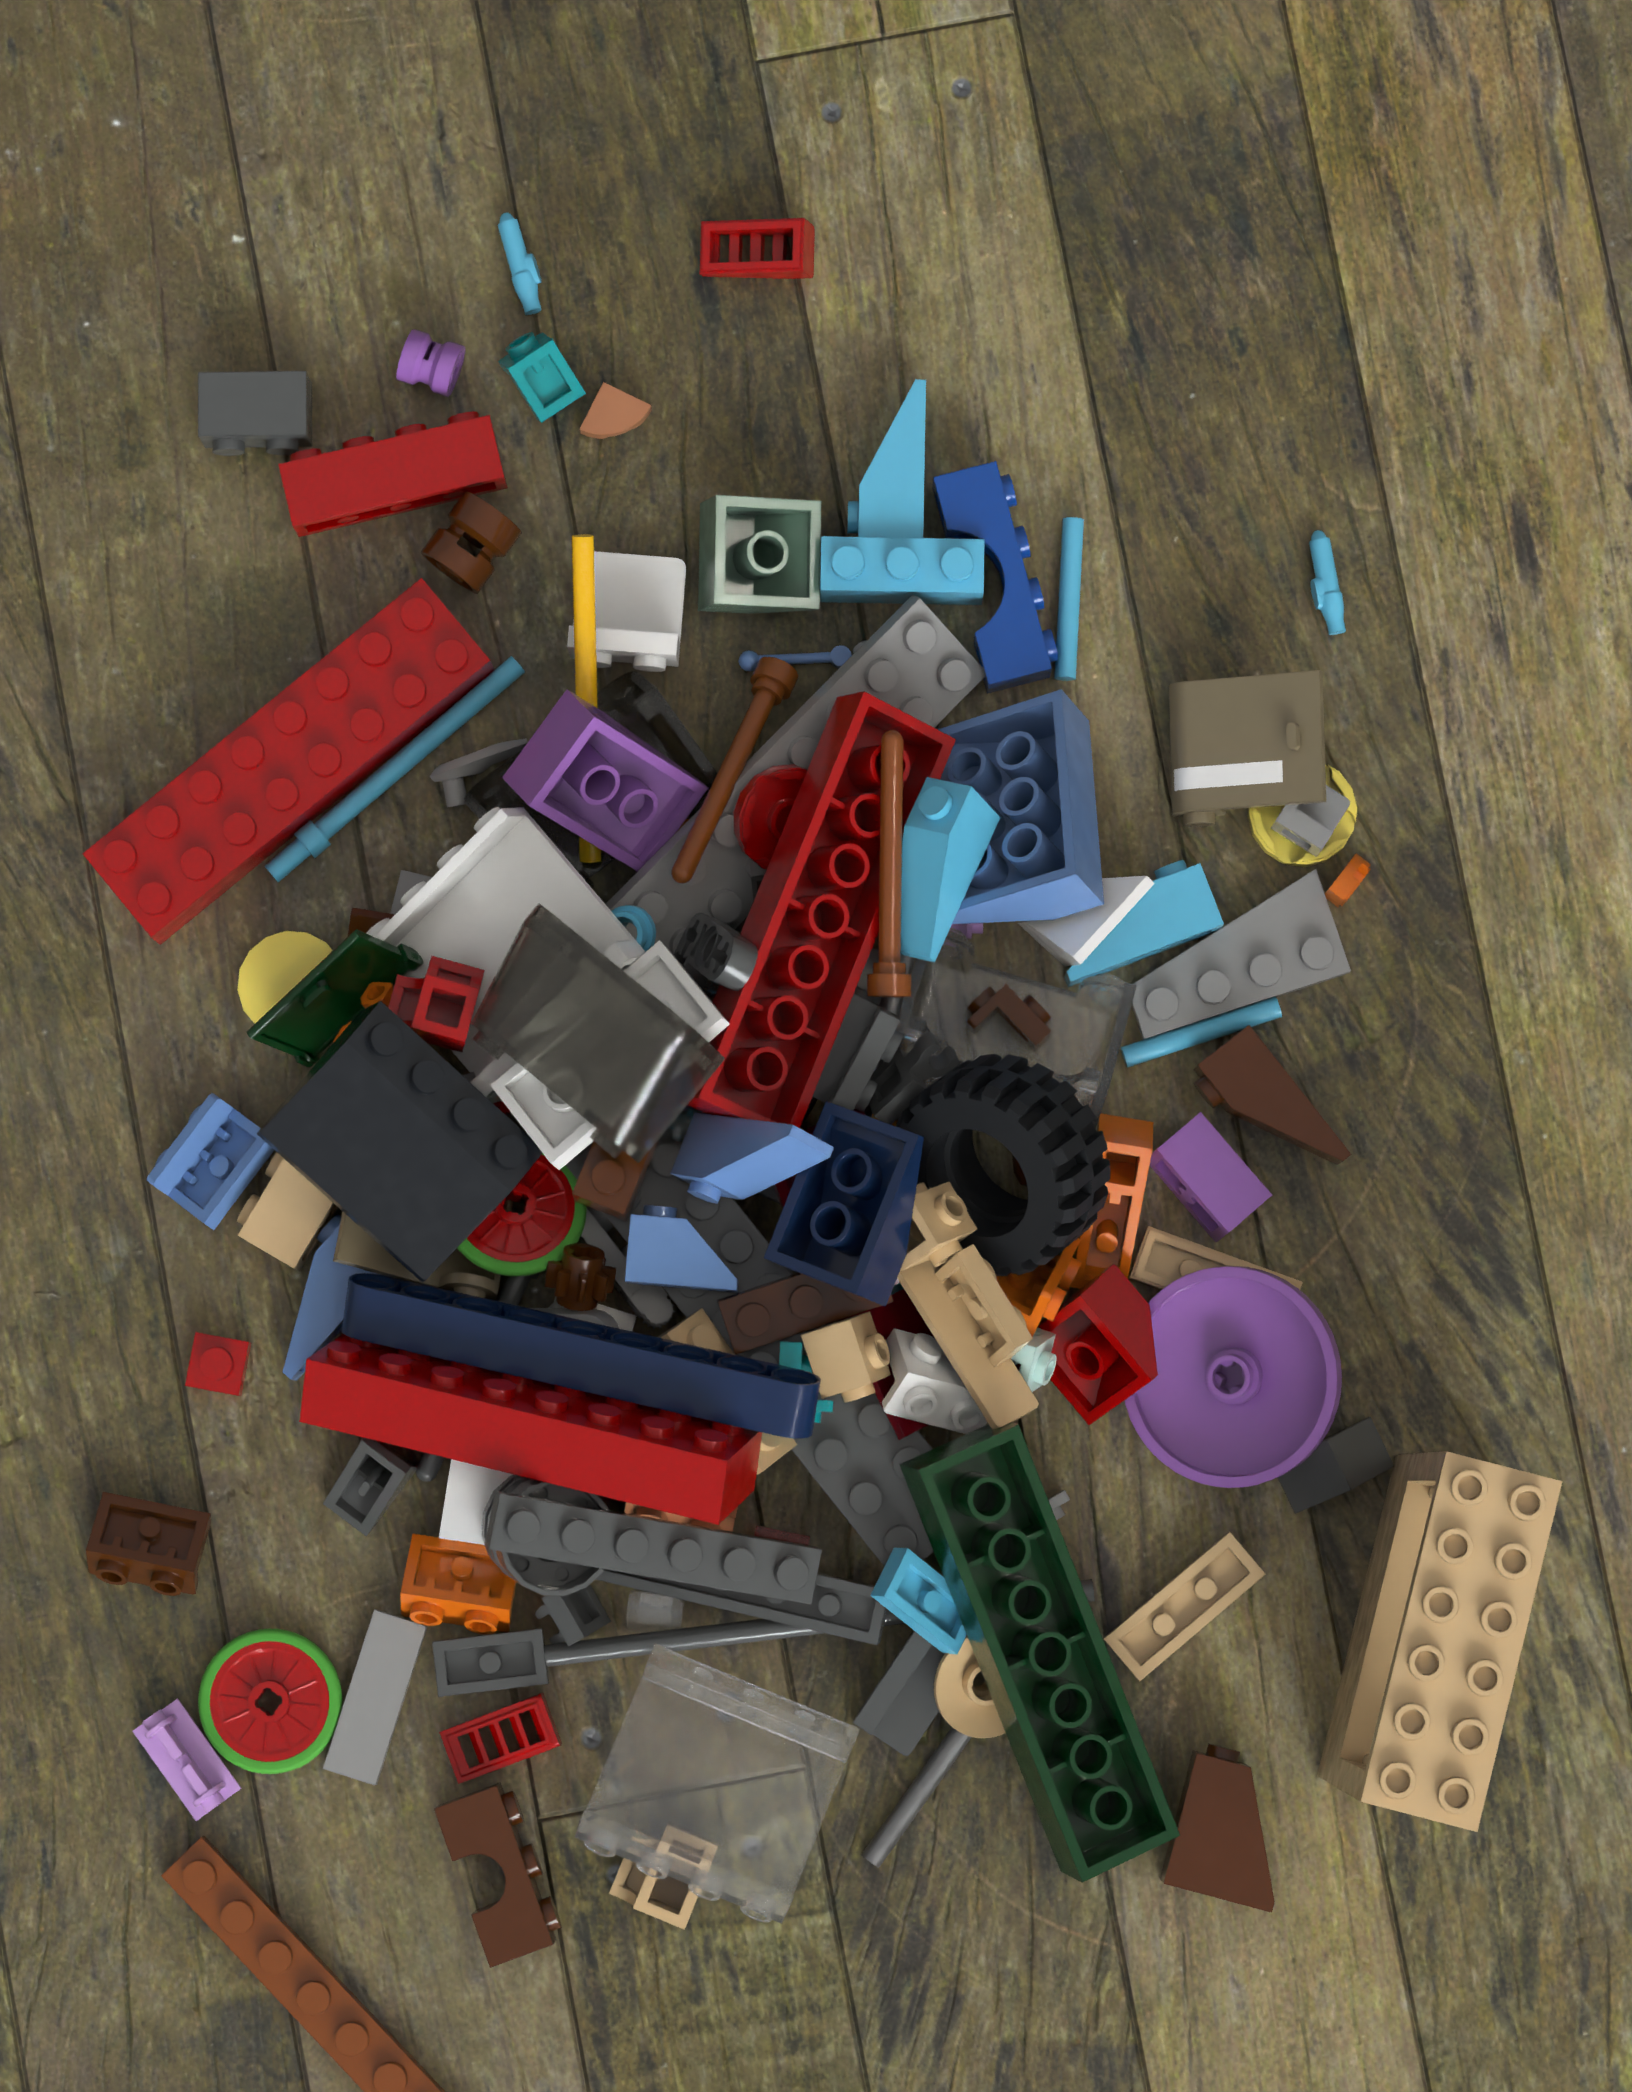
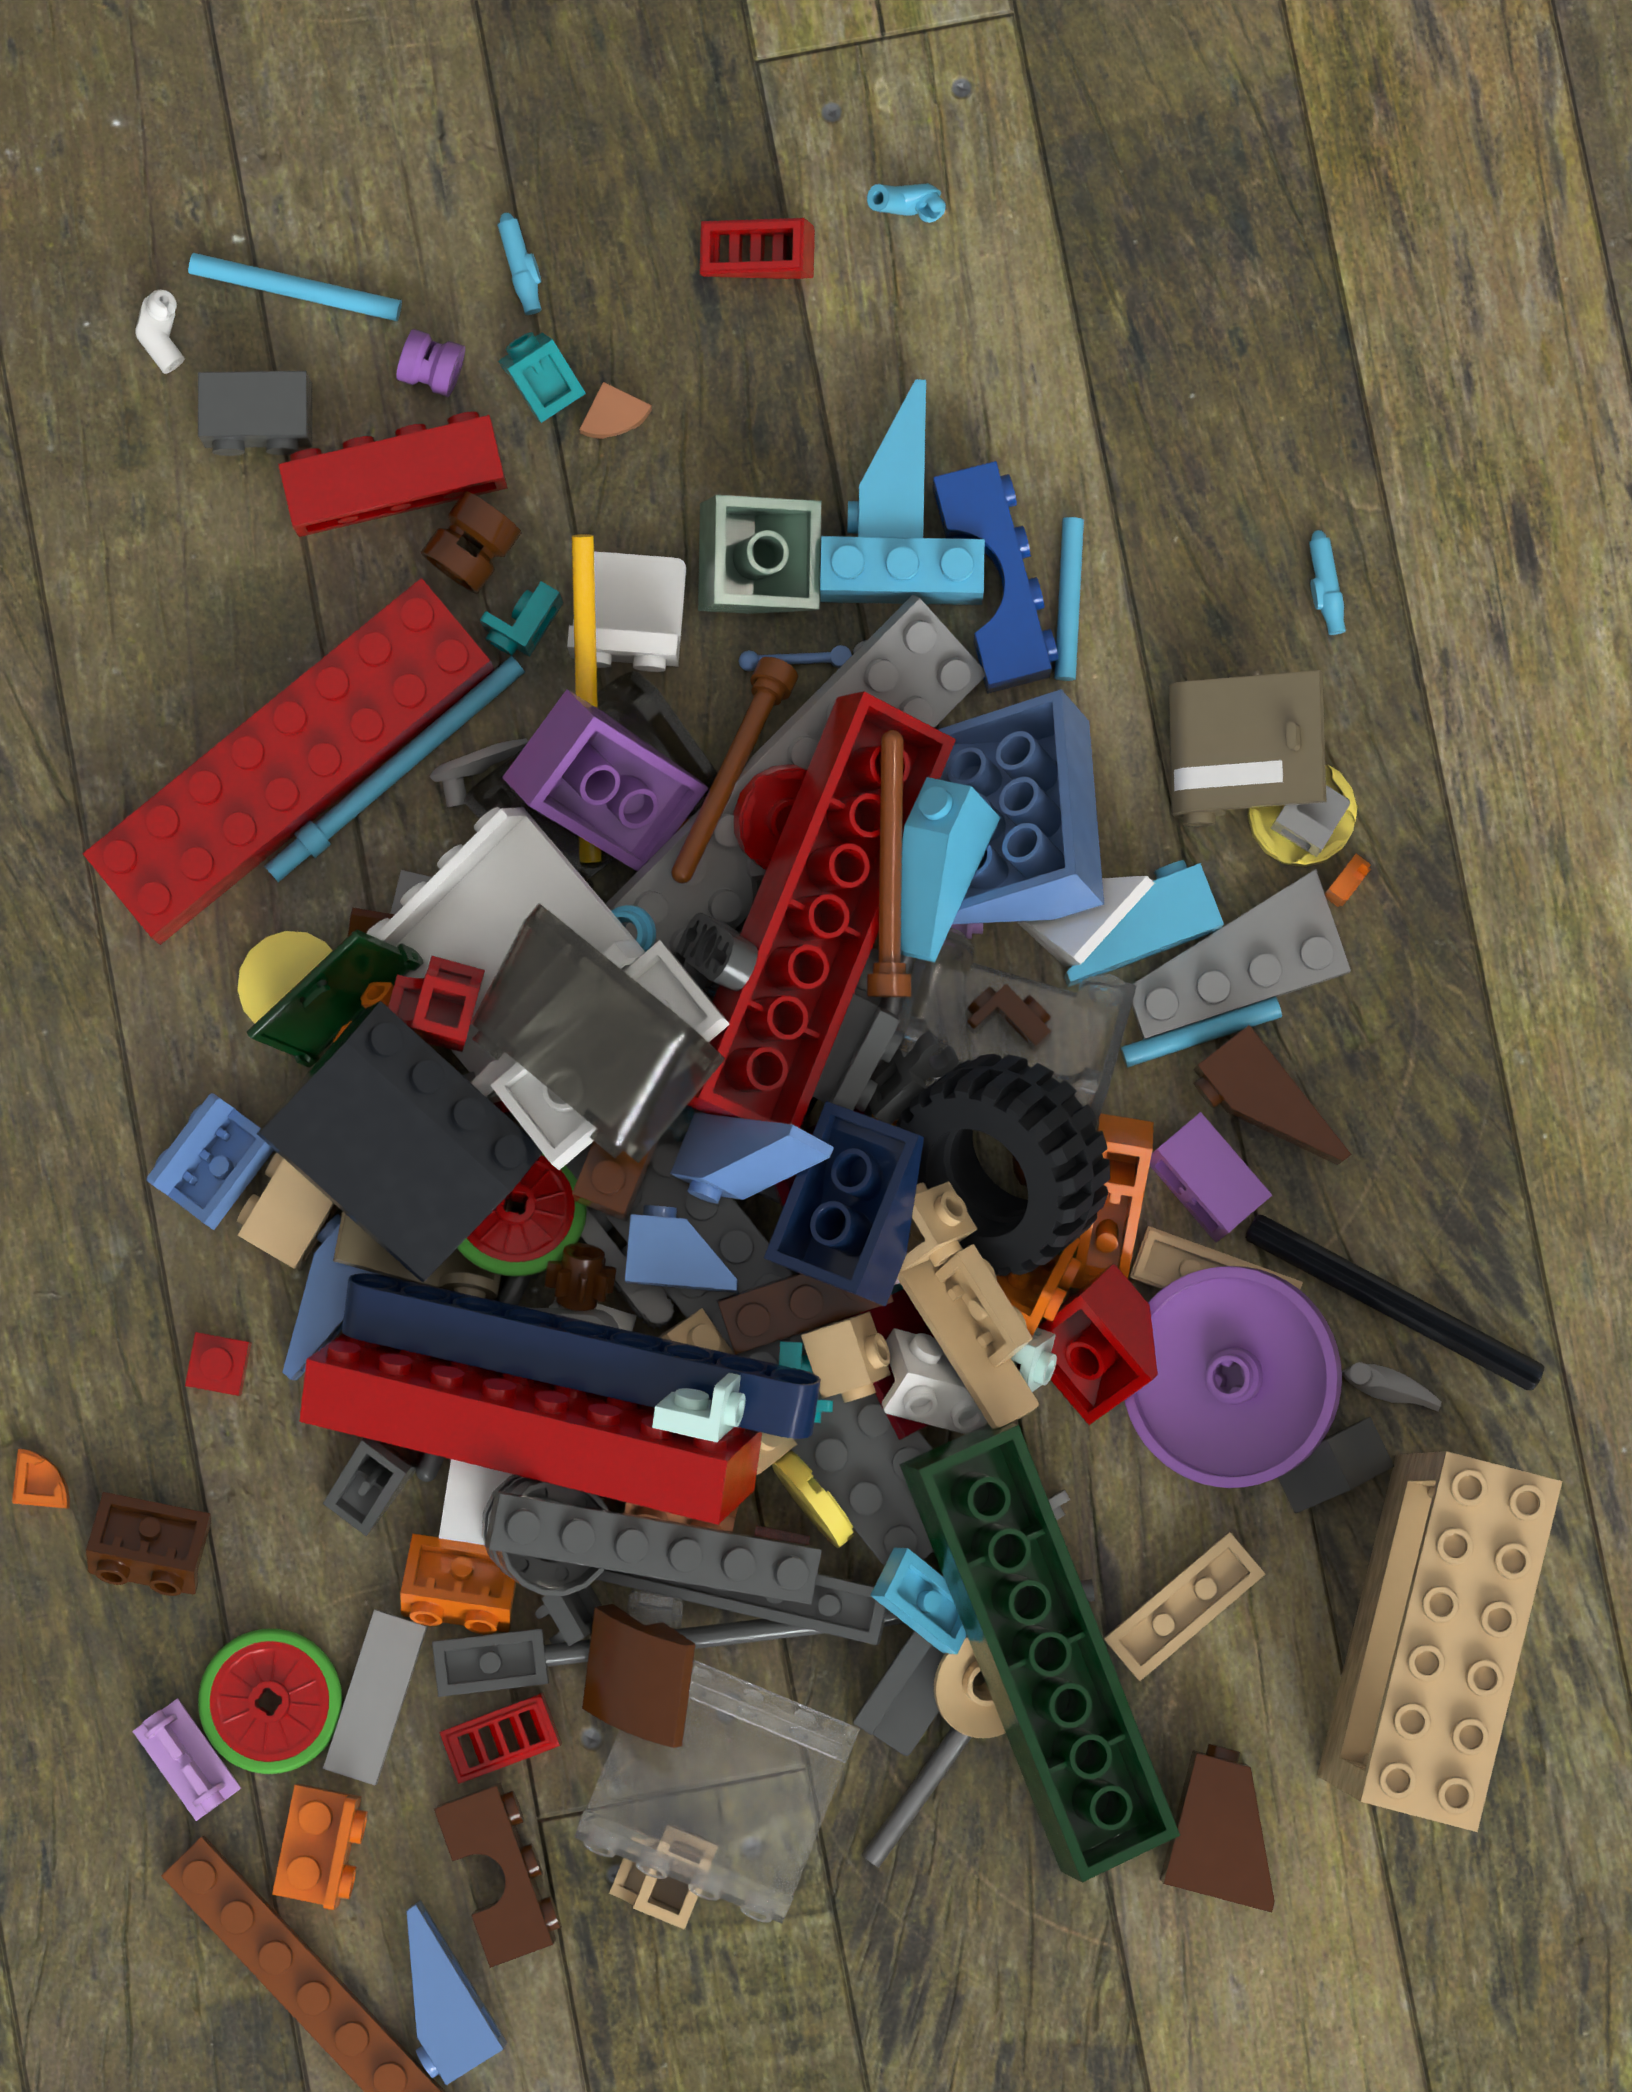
(39, 1482): none -> orange tile
(154, 330): none -> white arm
(295, 287): none -> medium azure bar
(319, 1845): none -> orange bracket
(448, 2011): none -> medium blue slope
(532, 616): none -> teal bracket
(638, 1676): none -> reddish brown slope
(694, 1415): none -> light aqua bracket
(813, 1499): none -> light yellow tile
(907, 200): none -> medium azure arm
(1389, 1385): none -> light grey bar
(1395, 1302): none -> black axle

